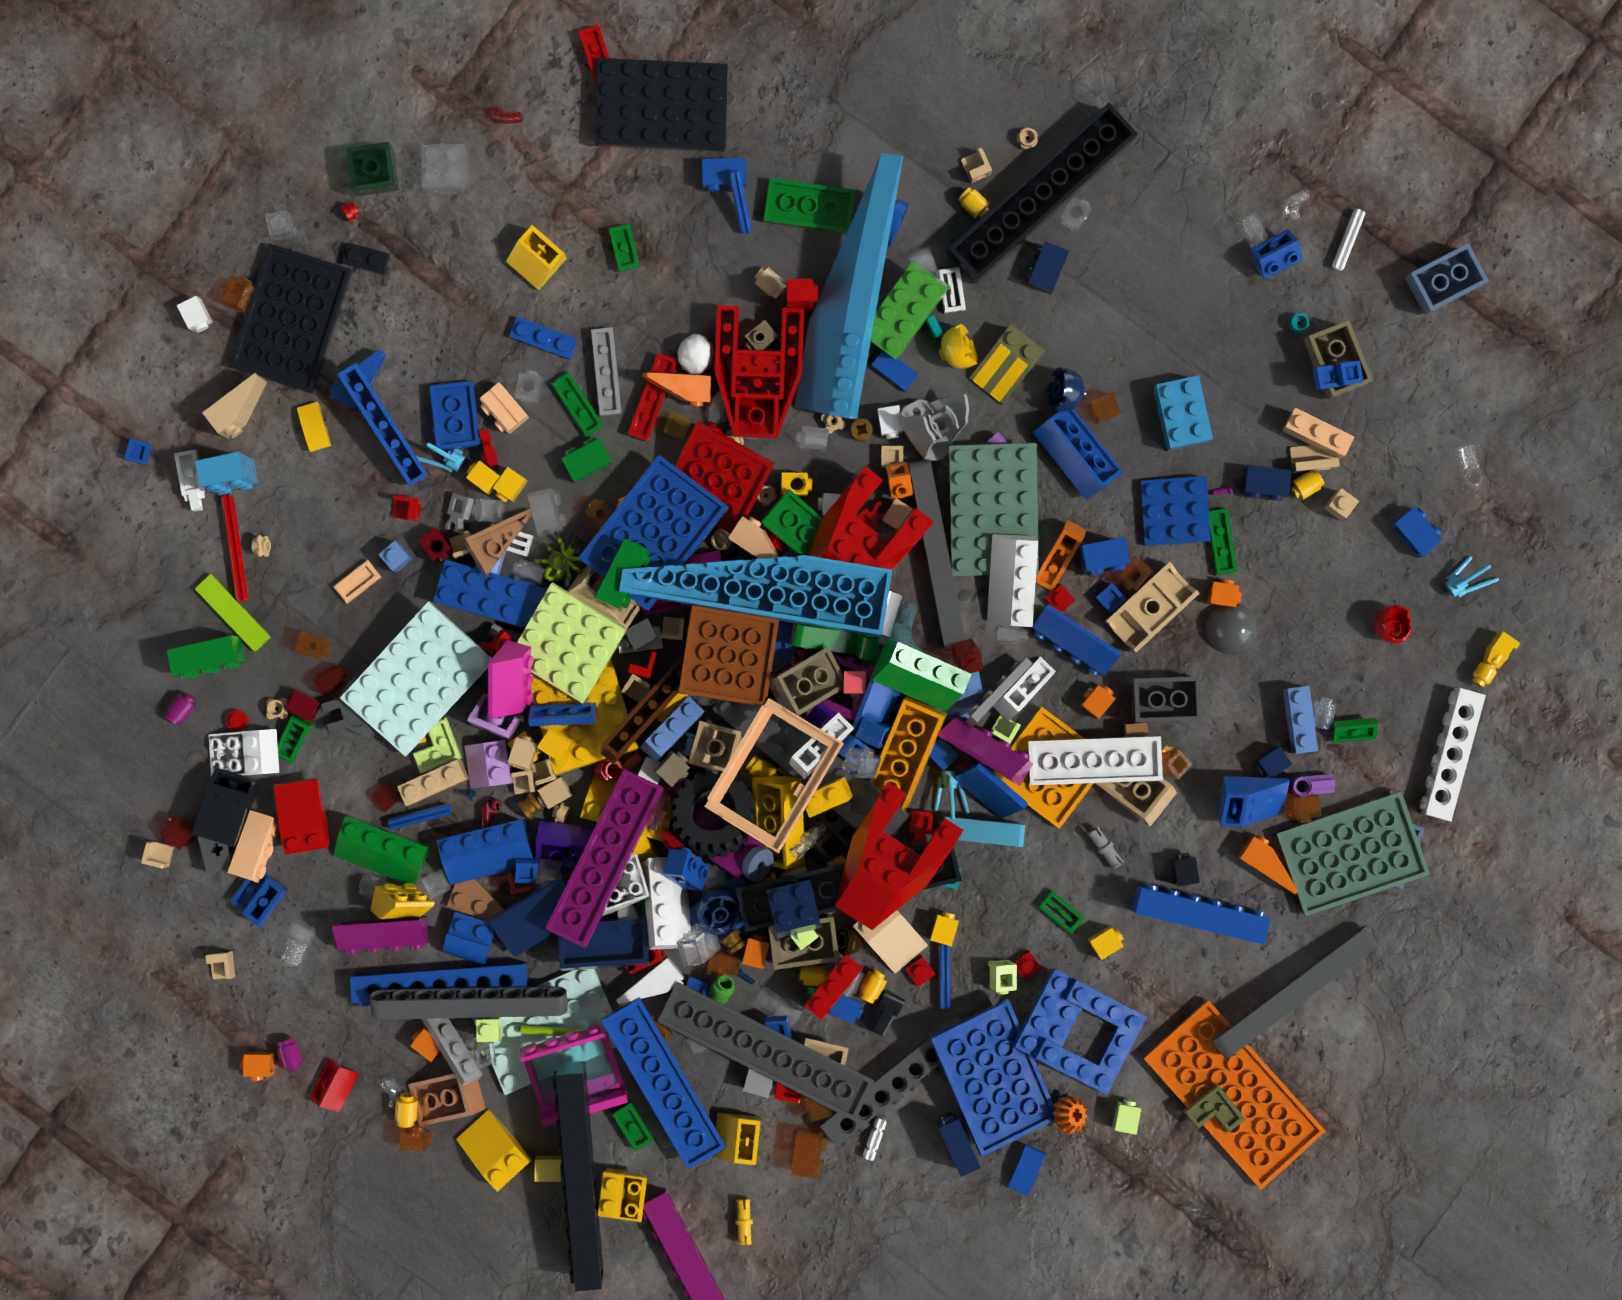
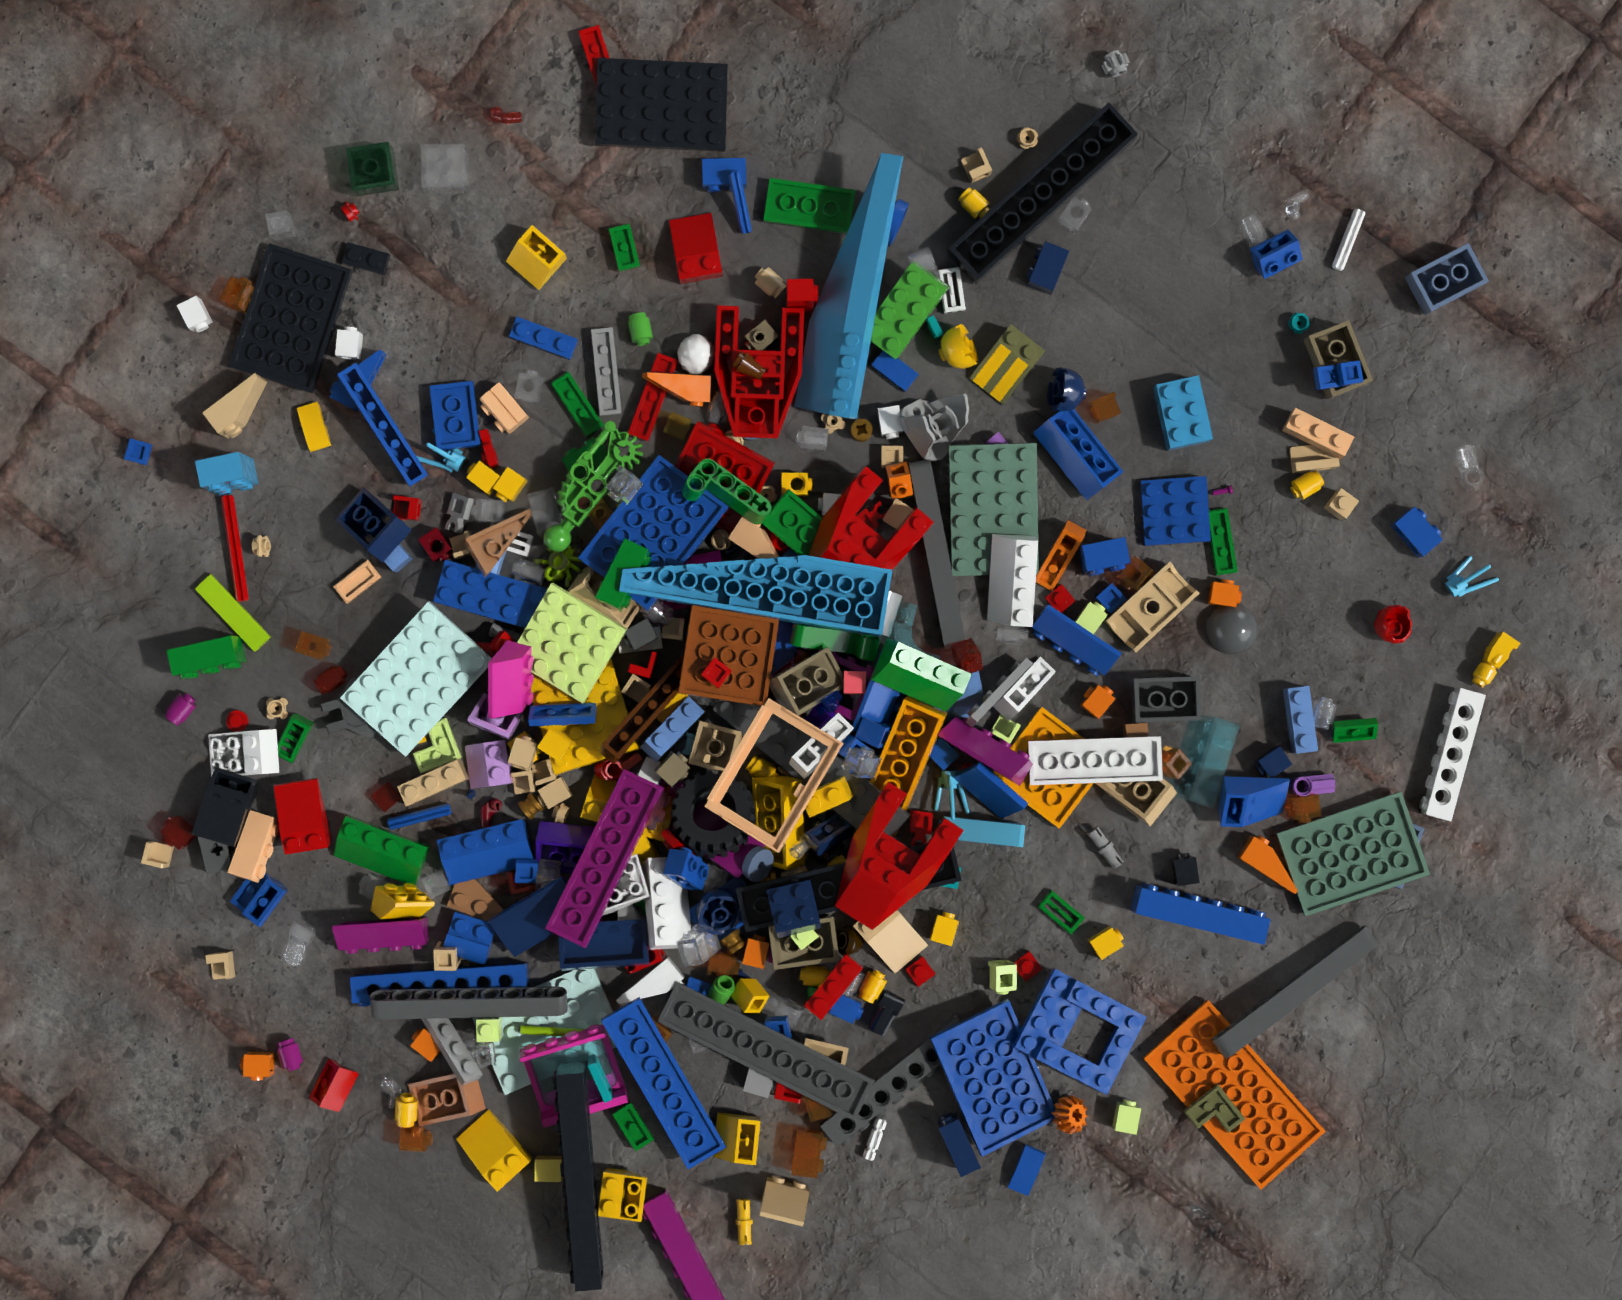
(189, 479): white hinge -> none
(303, 705): dark red brick -> none
(349, 344): none -> white brick
(373, 524): none -> dark blue brick
(445, 958): none -> tan panel
(558, 536): none -> bright green arm
(600, 1078): none -> teal tile
(623, 485): none -> clear brick
(640, 329): none -> bright green brick
(659, 613): none -> clear brick
(695, 248): none -> red slope
(716, 673): none -> red plate
(728, 494): none -> green beam
(747, 365): none -> reddish brown cone
(750, 995): none -> yellow brick
(784, 1200): none -> tan slope
(829, 703): none -> clear blue plate
(829, 833): none -> dark blue slope
(943, 976): blue axle -> none
(1091, 617): none -> yellowish green brick
(1115, 63): none -> light grey gear
(1212, 762): none -> clear light blue brick
(1266, 482): dark blue brick -> none

